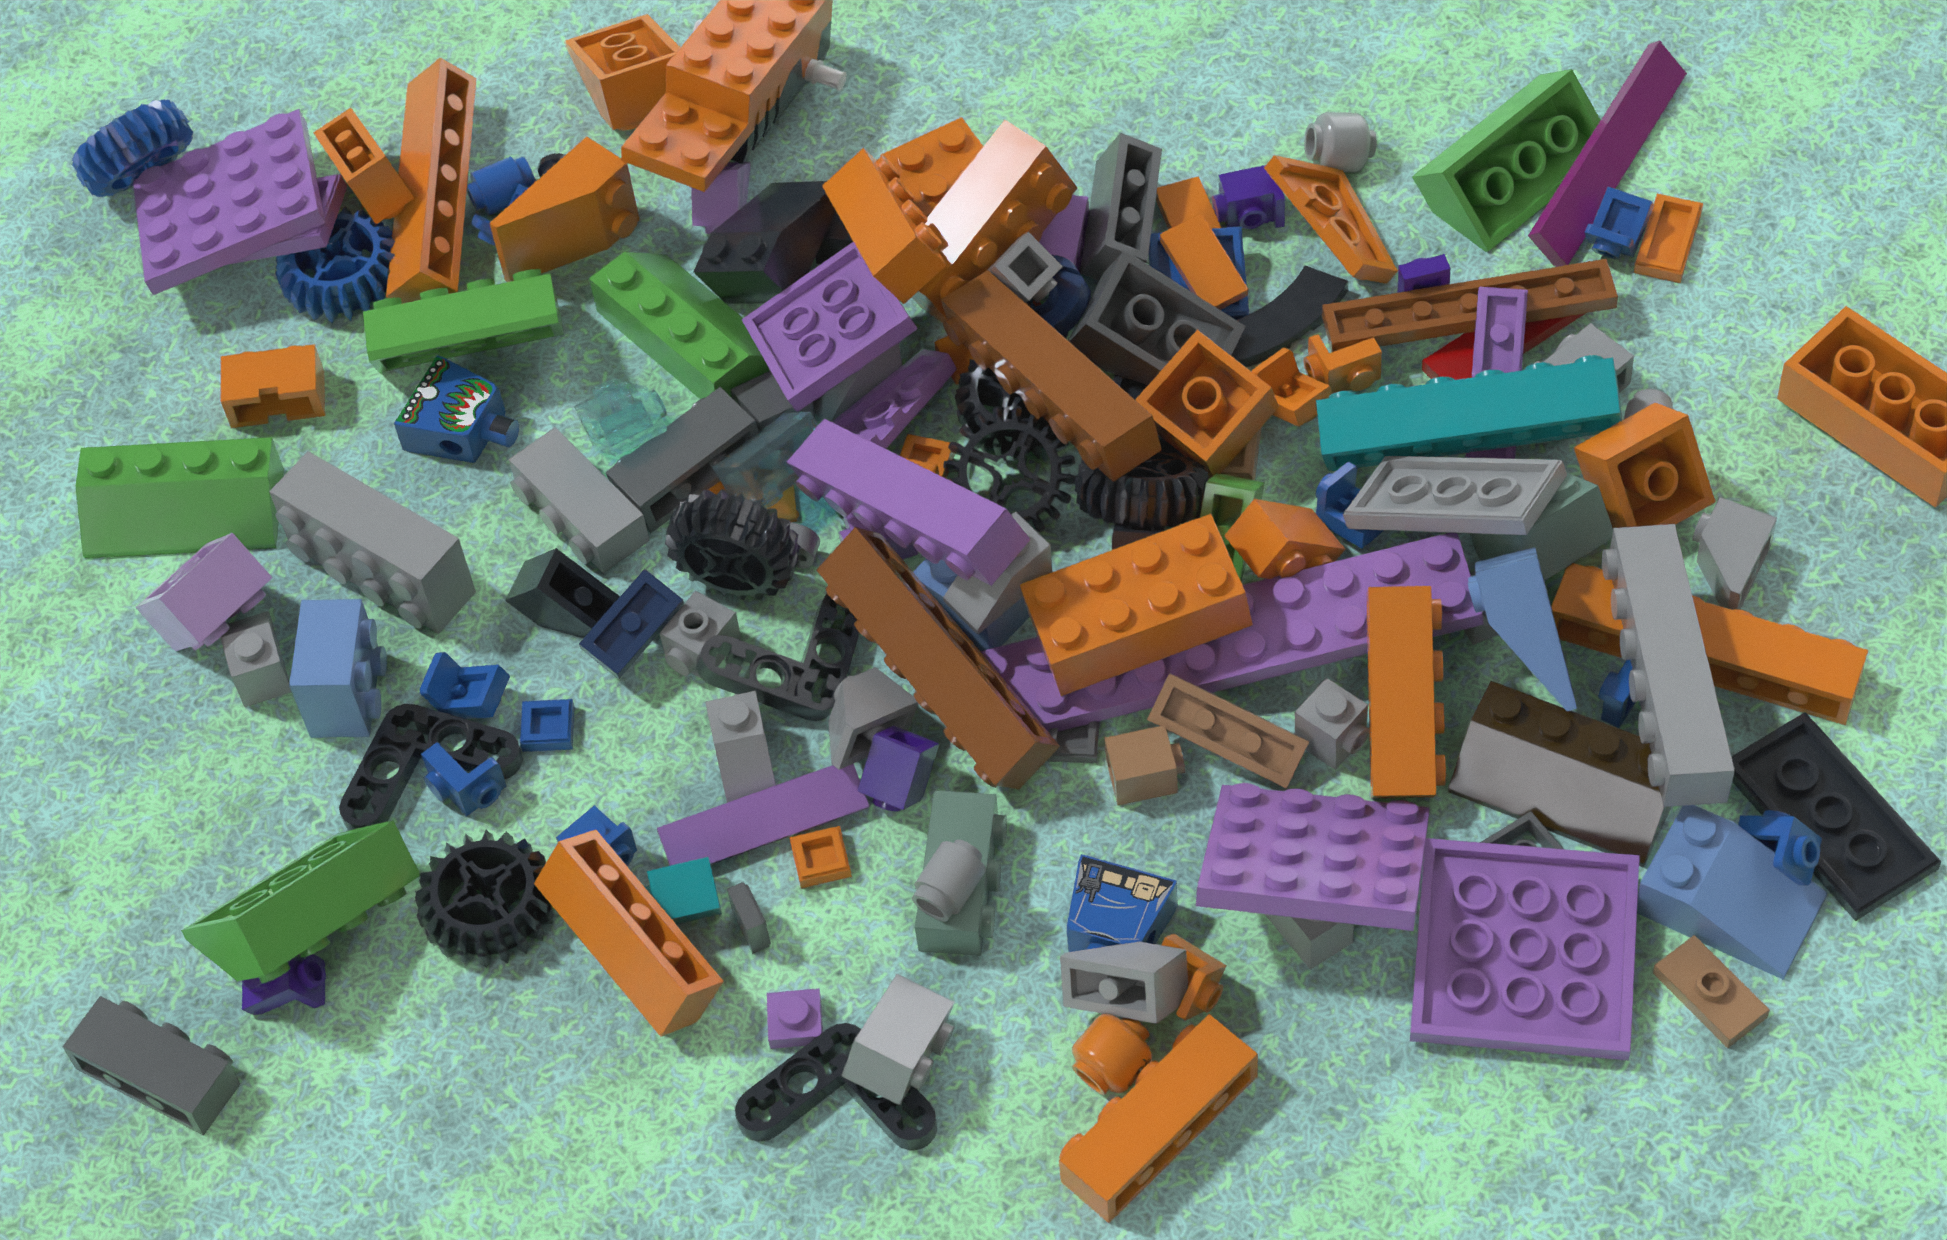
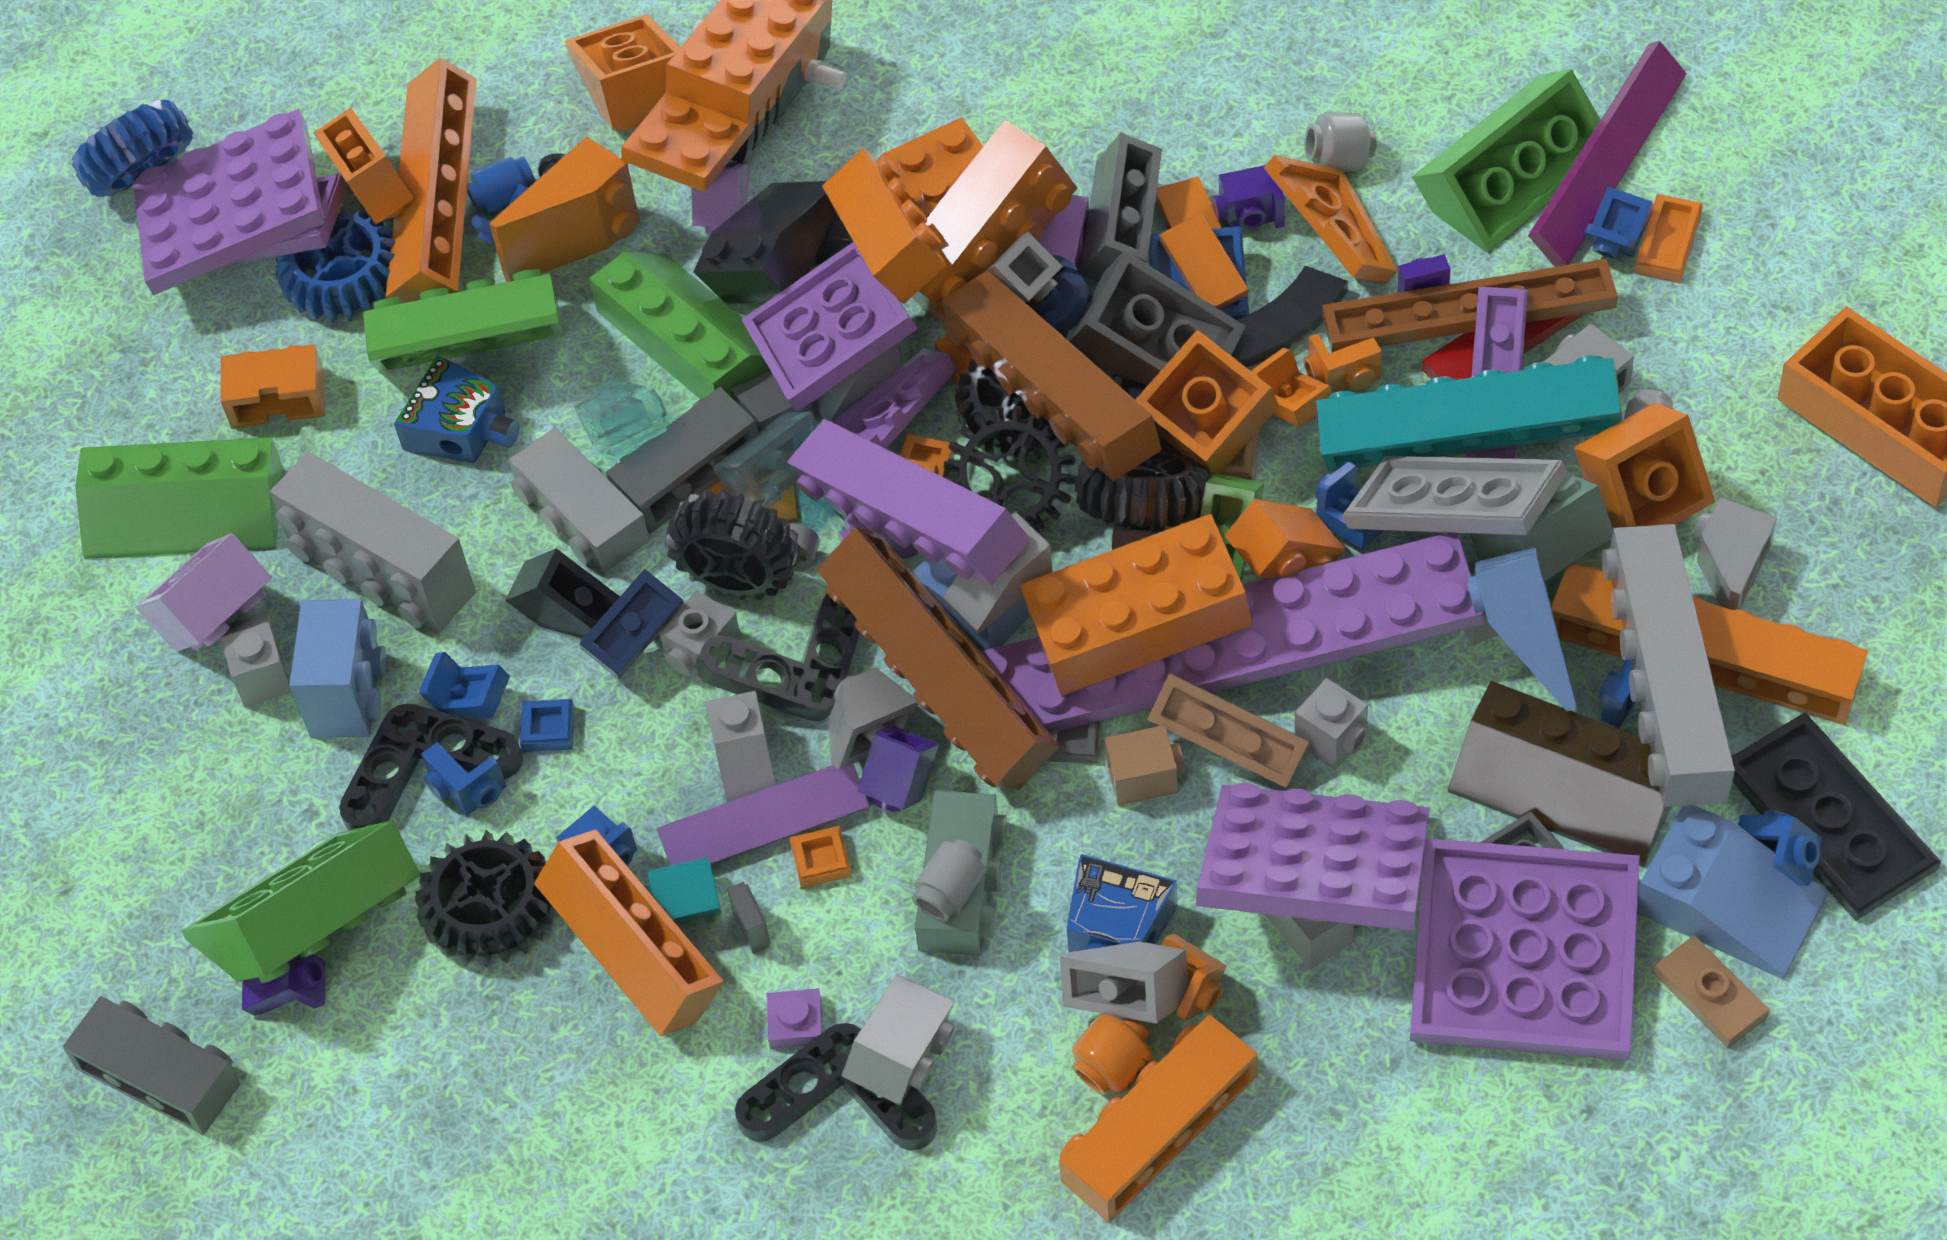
(1402, 692): orange brick -> none

